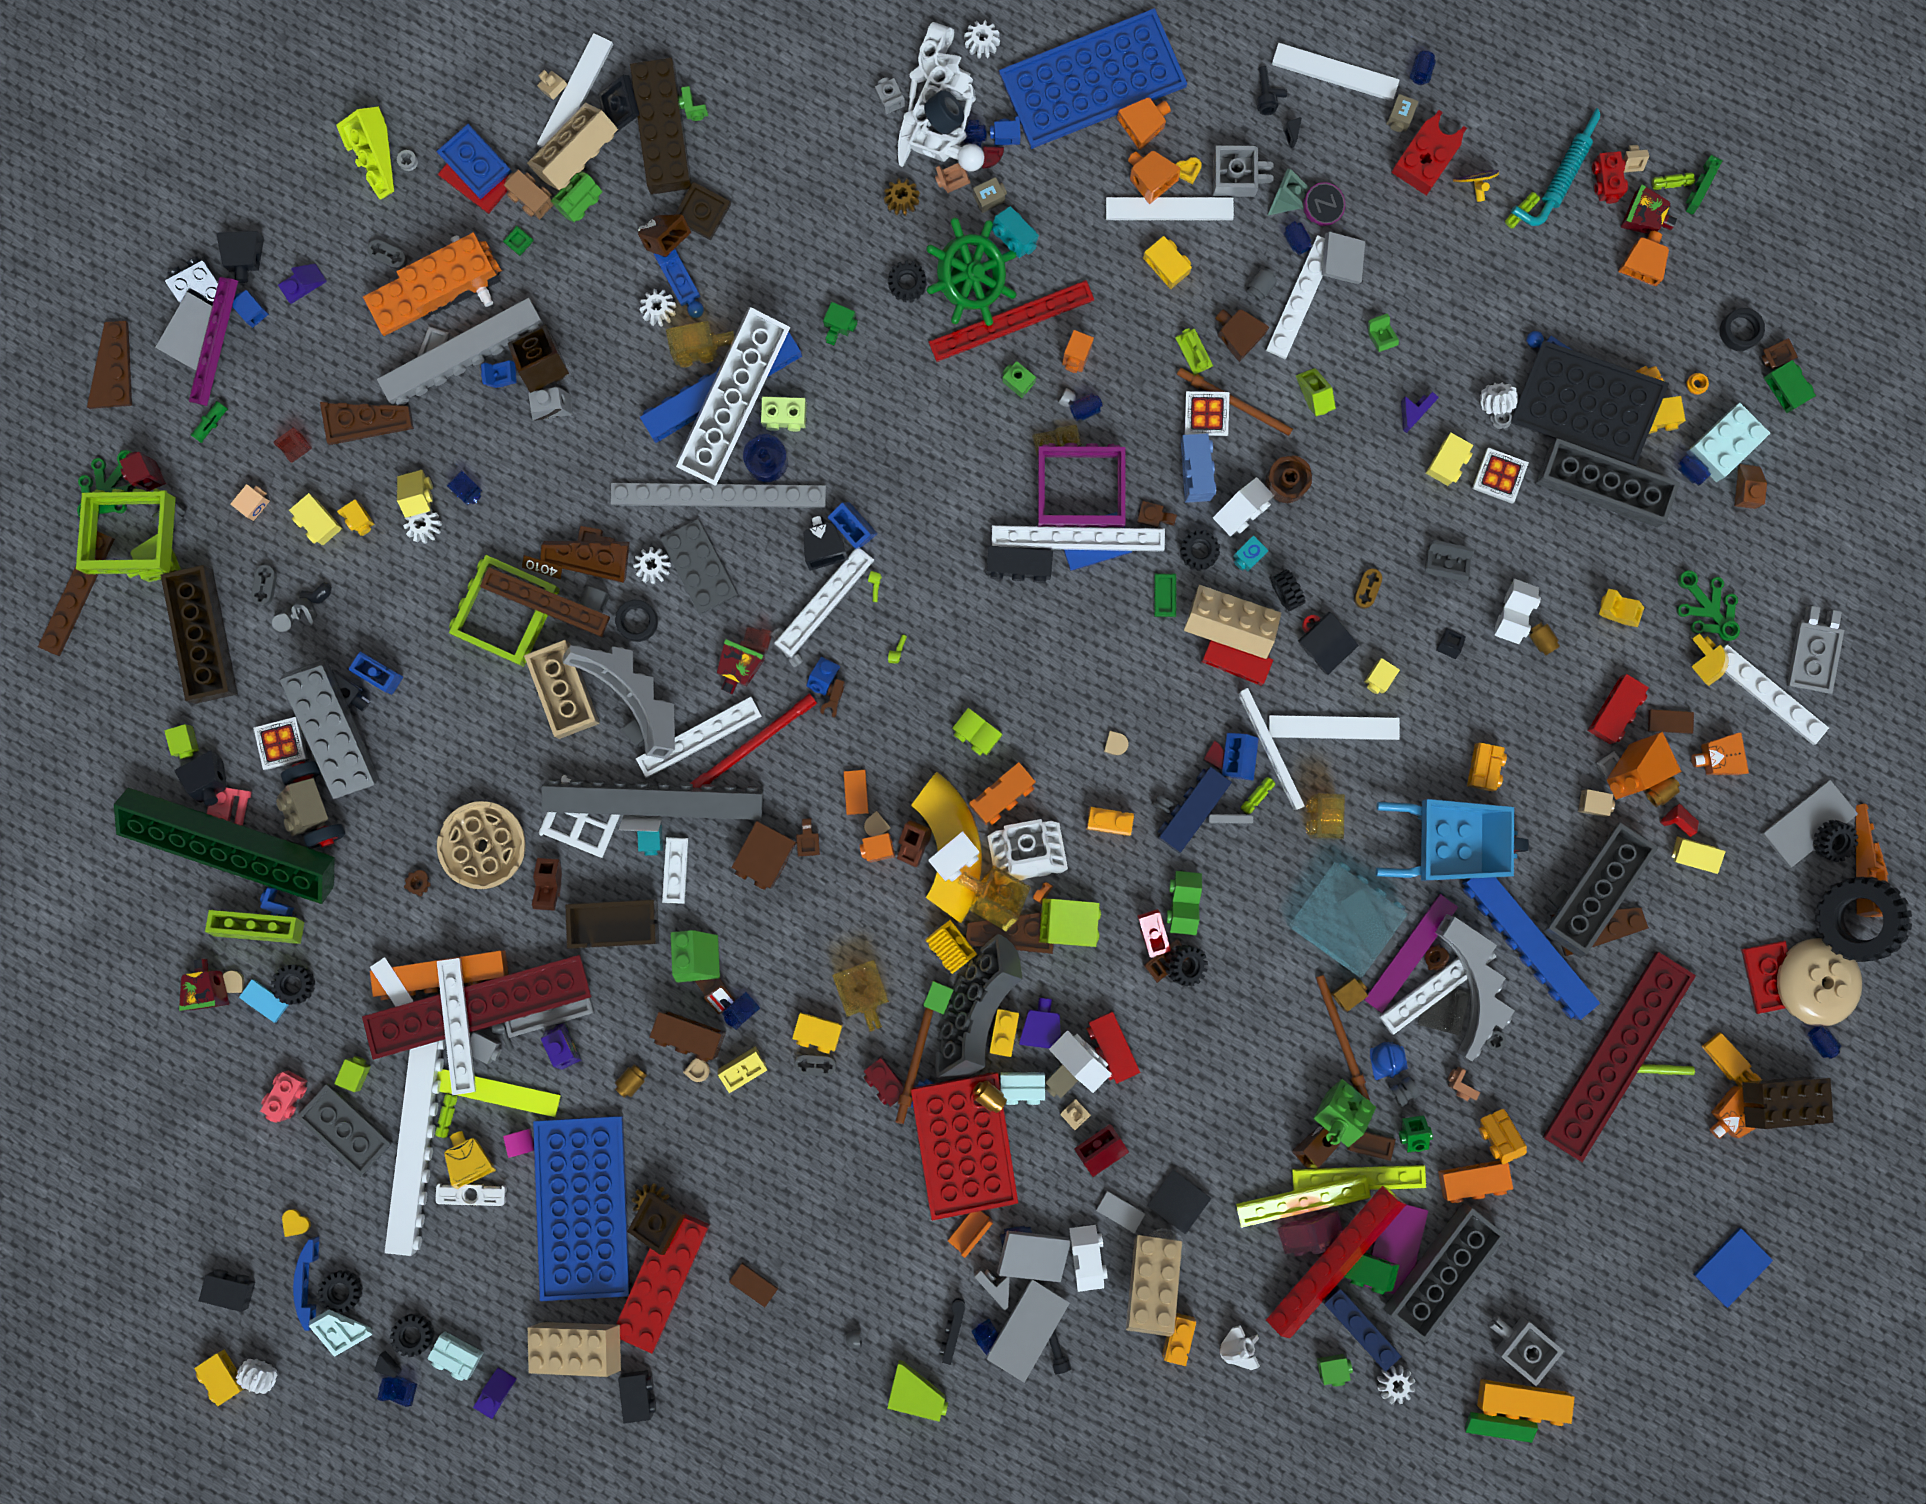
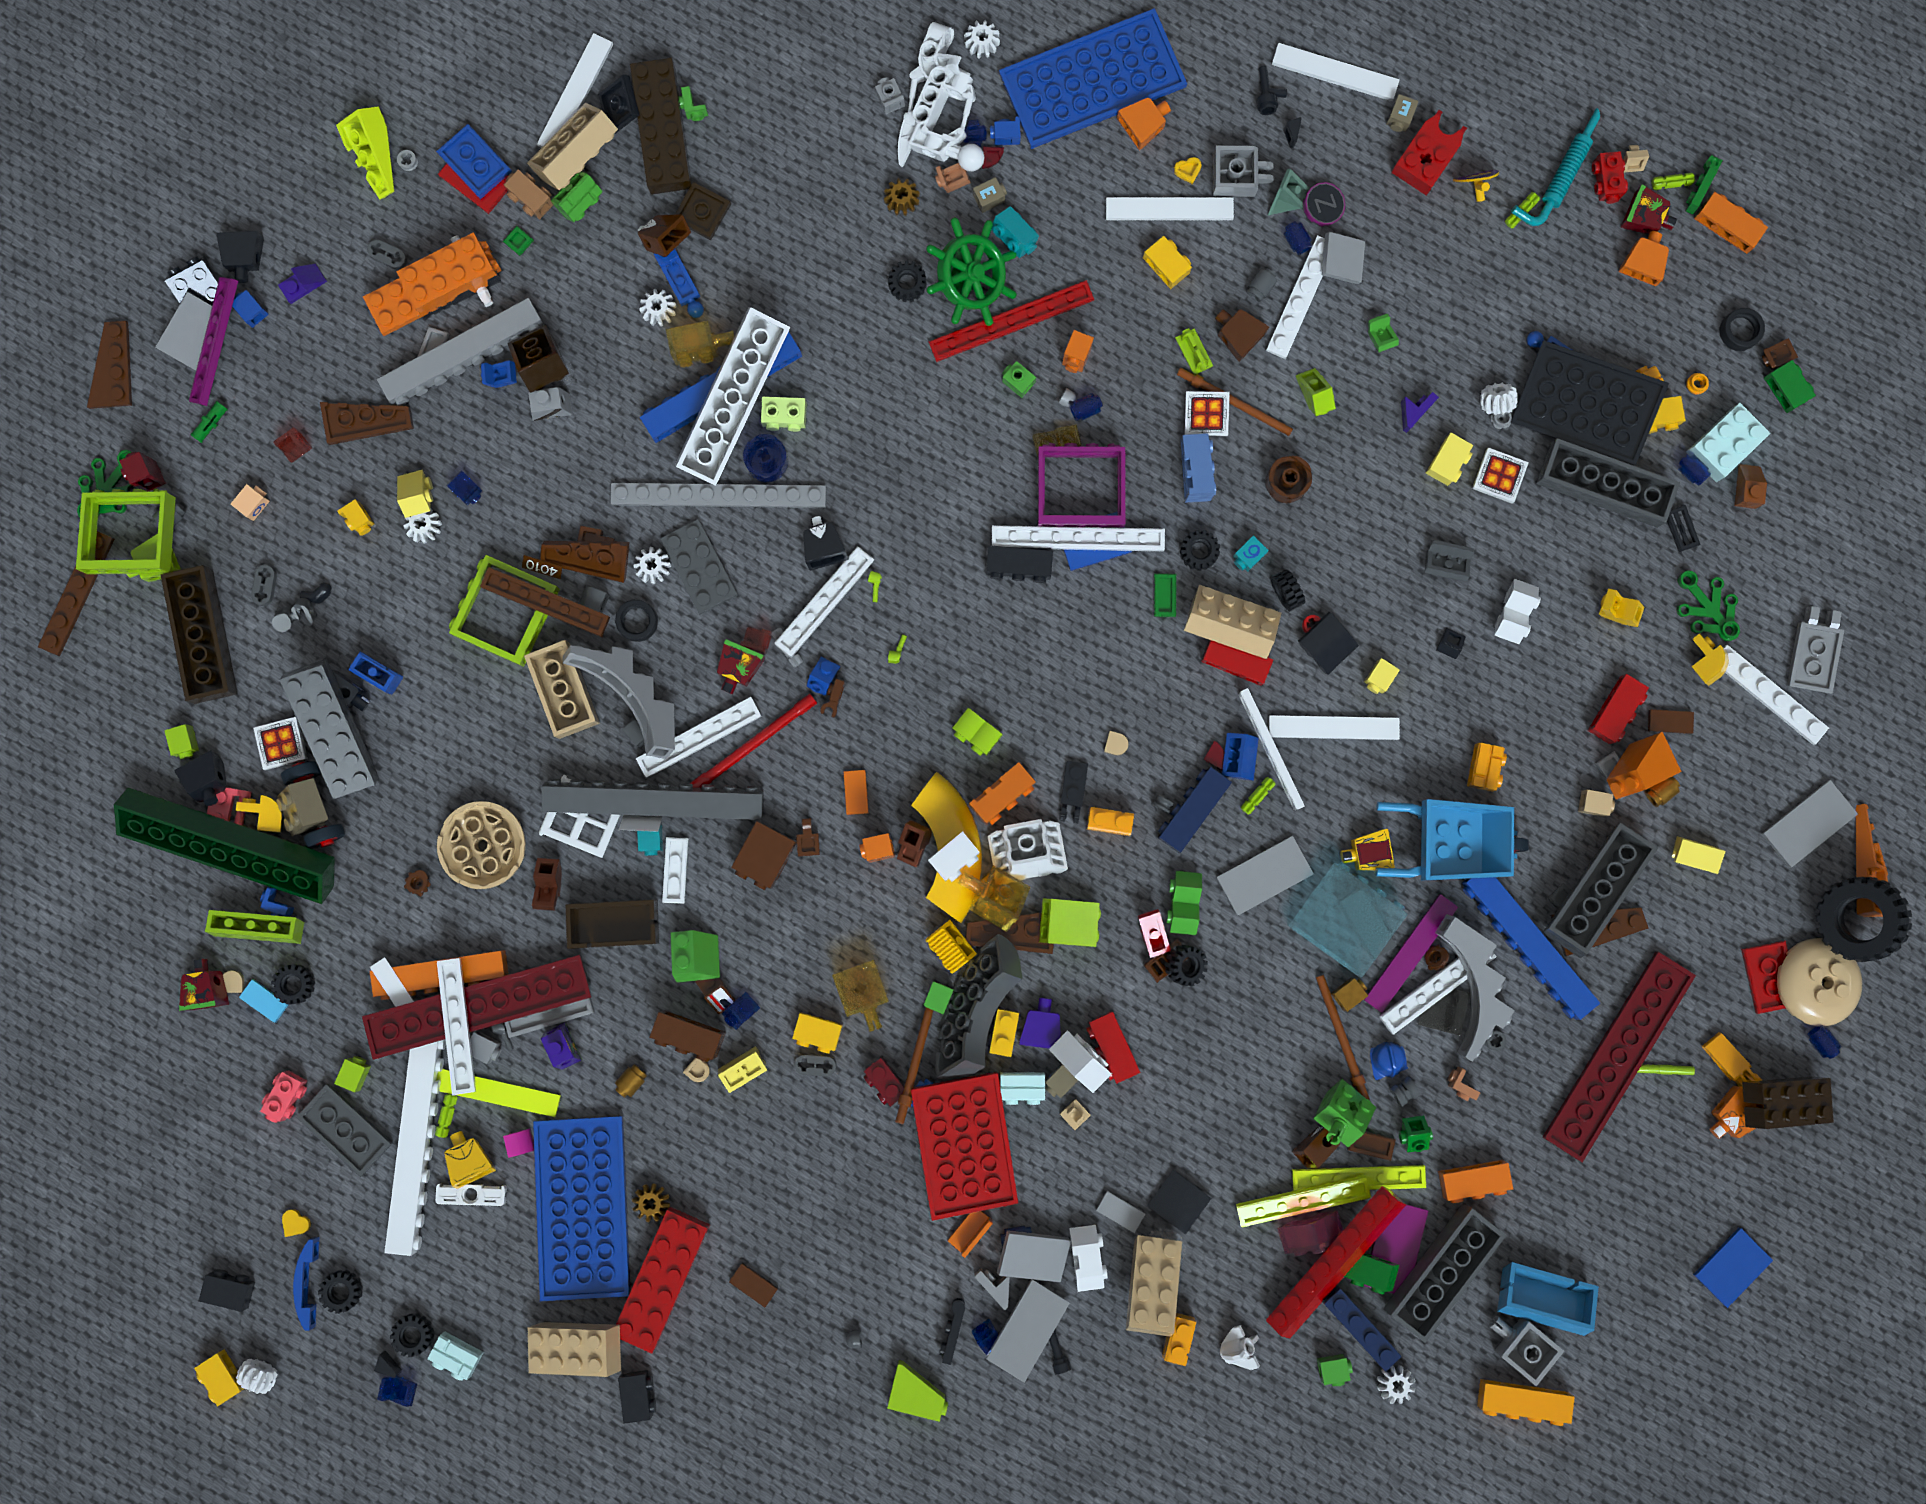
(269, 814): none -> yellow brick
(315, 520): light yellow brick -> none
(338, 1331): light aqua wing -> none
(494, 1393): dark purple slope -> none
(551, 84): tan tile -> none
(656, 1223): dark brown plate -> none
(839, 320): green brick -> none
(852, 525): blue brick -> none
(876, 825): tan tile -> none
(944, 112): black wheel -> none
(989, 1096): pearl gold brick -> none
(1043, 892): orange tile -> none
(1073, 789): none -> black hinge
(1101, 1150): dark red brick -> none
(1152, 174): orange torso -> none
(1152, 514): reddish brown plate -> none
(1229, 819): light grey tile -> none
(1245, 504): white brick -> none
(1264, 875): none -> light grey tile
(1326, 816): clear yellow brick -> none
(1363, 586): pearl gold beam -> none
(1370, 851): none -> torso
(1423, 67): clear blue brick -> none
(1501, 1427): green tile -> none
(1503, 1136): light orange brick -> none
(1544, 638): pearl gold brick -> none
(1546, 1300): none -> dark azure piece
(1674, 531): none -> black tile
(1682, 818): red tile -> none
(1723, 756): orange torso -> none
(1731, 222): none -> orange brick
(1843, 846): black tyre -> none

